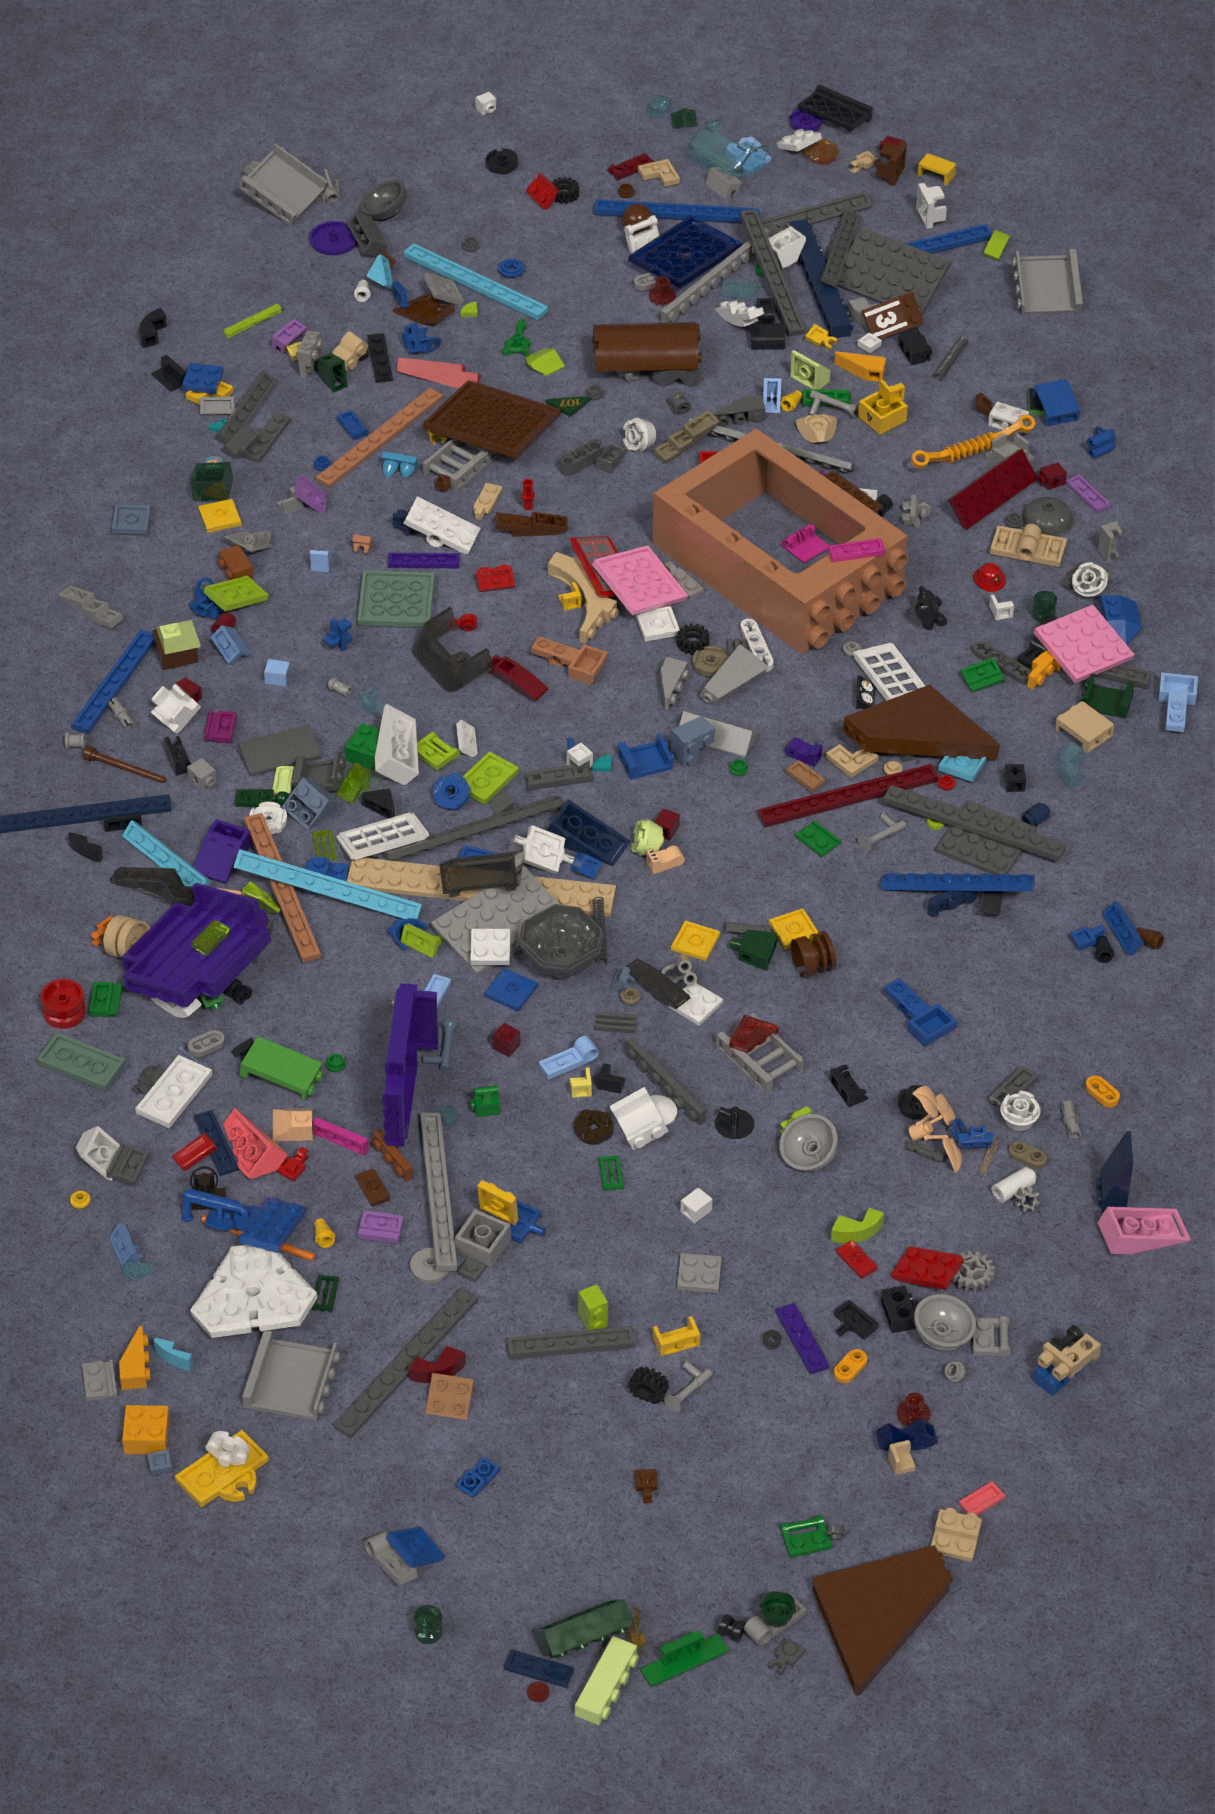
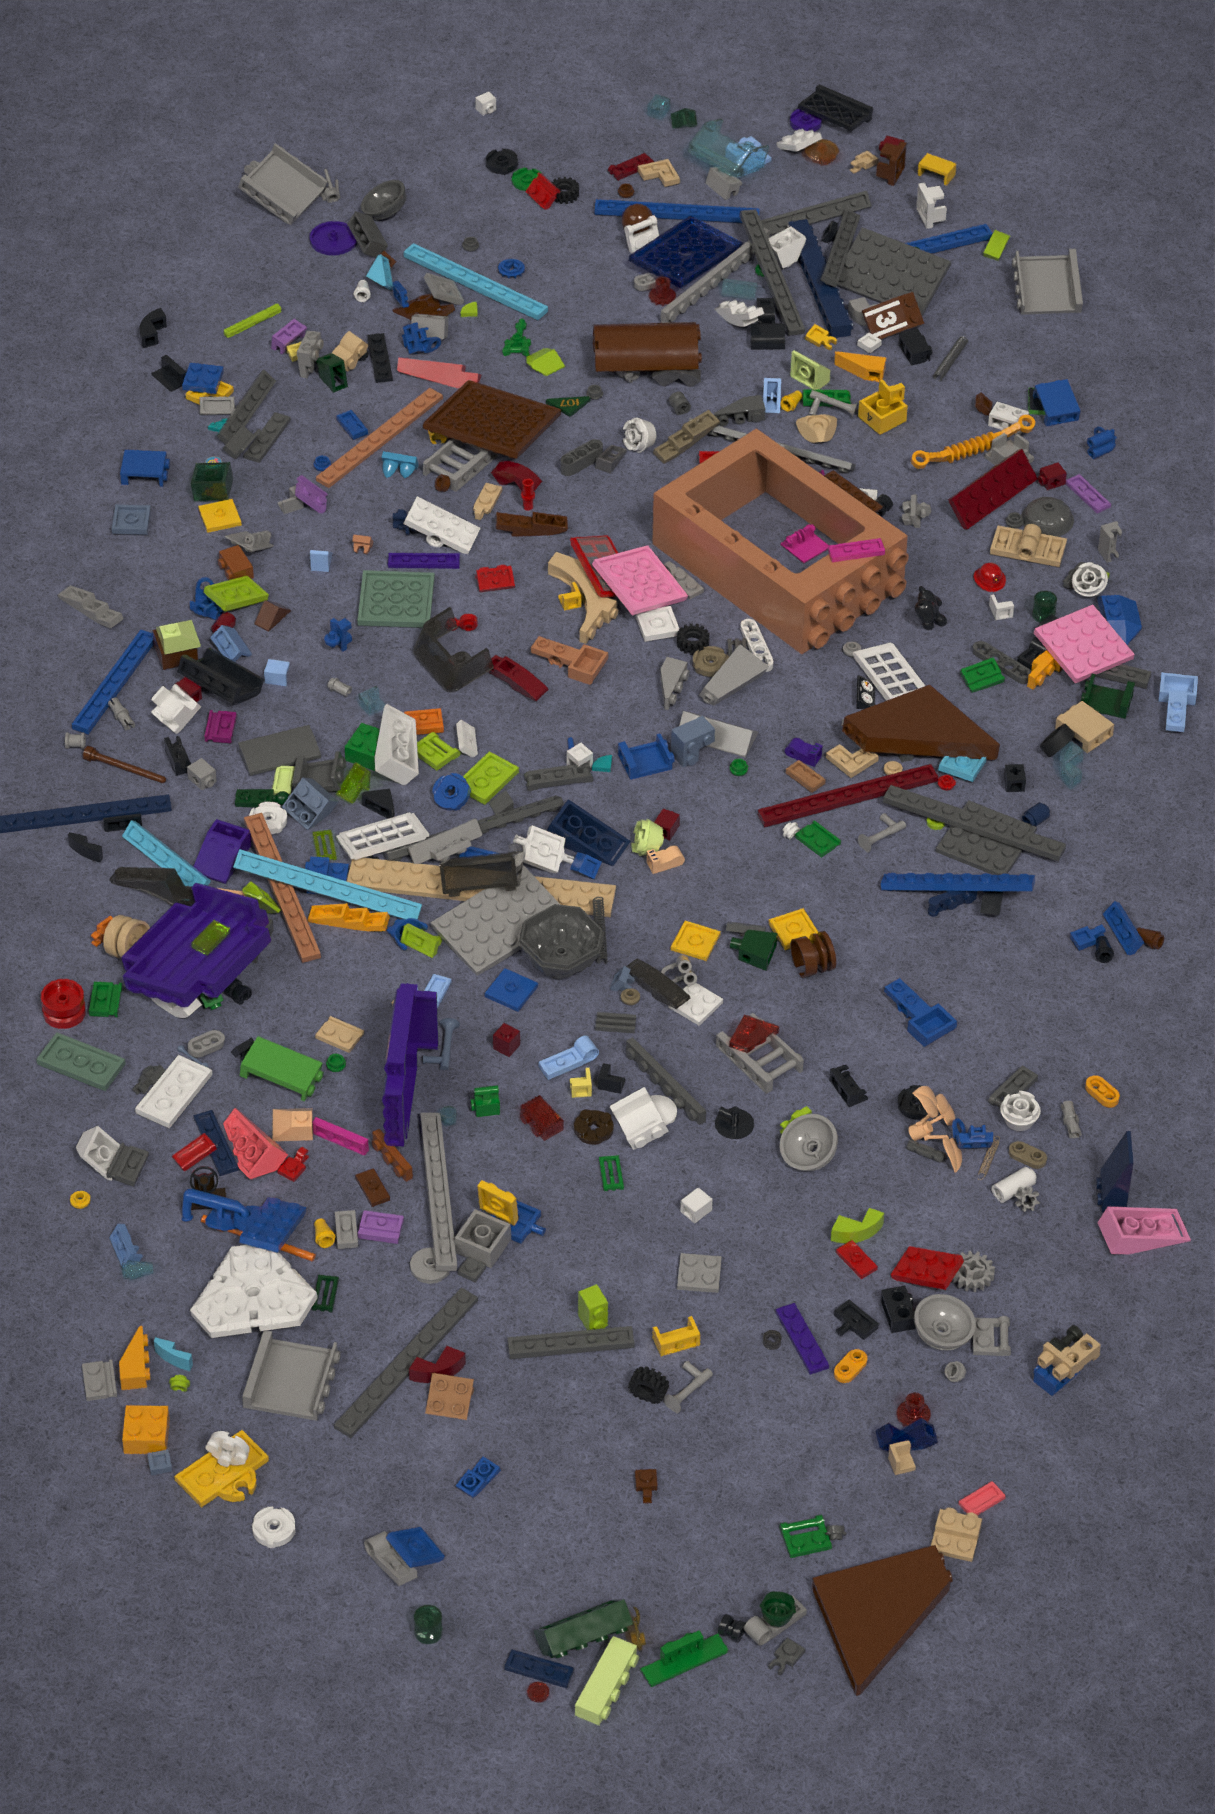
(144, 464): none -> blue panel
(179, 1382): none -> lime plate
(221, 676): none -> black panel
(270, 615): none -> reddish brown slope
(276, 1537): none -> white plate
(339, 1034): none -> tan plate
(342, 916): none -> light orange slope
(346, 1229): none -> light grey plate
(427, 720): none -> orange plate
(437, 325): none -> light grey brick
(446, 843): none -> light grey bracket
(490, 946): white plate -> none
(510, 471): none -> dark red brick
(523, 177): none -> green tile
(541, 1118): none -> clear red brick
(790, 830): none -> white plate
(830, 232): none -> black tile
(1057, 740): none -> black tyre

